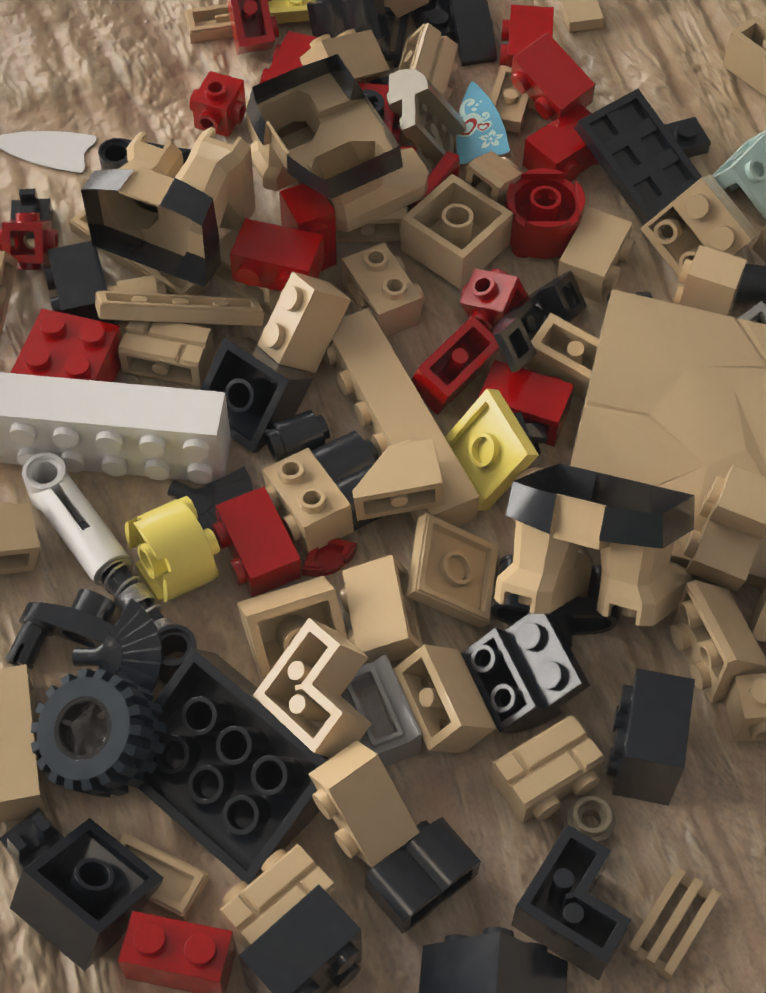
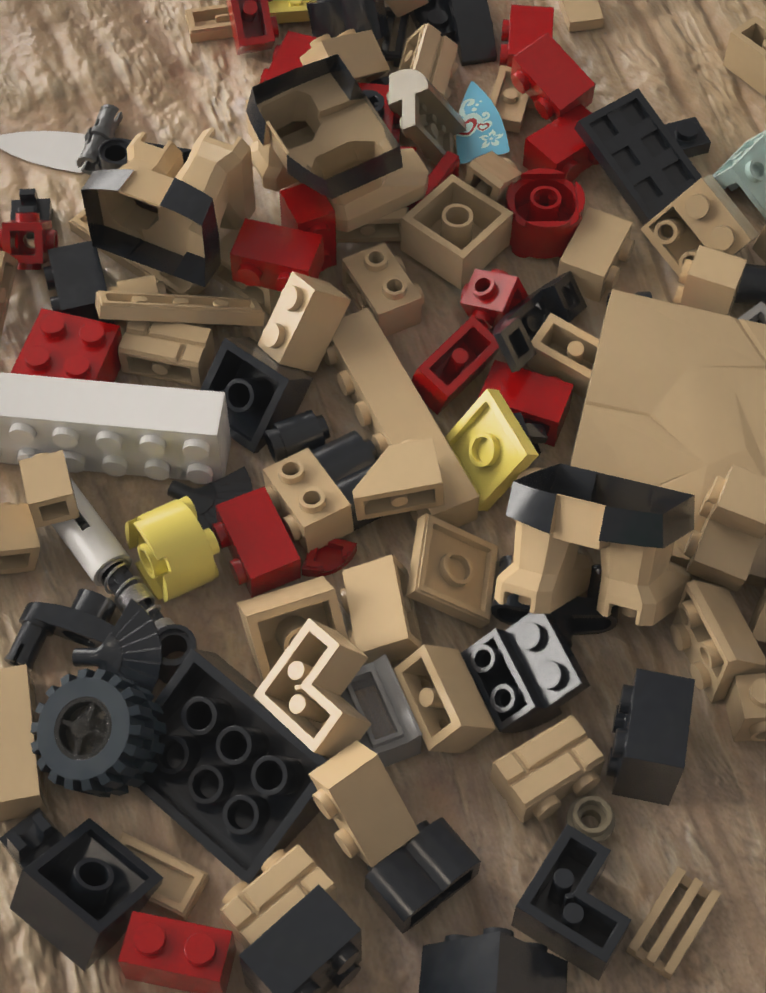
(48, 488): none -> tan brick
(101, 131): none -> dark grey pin
(218, 103): red brick -> none

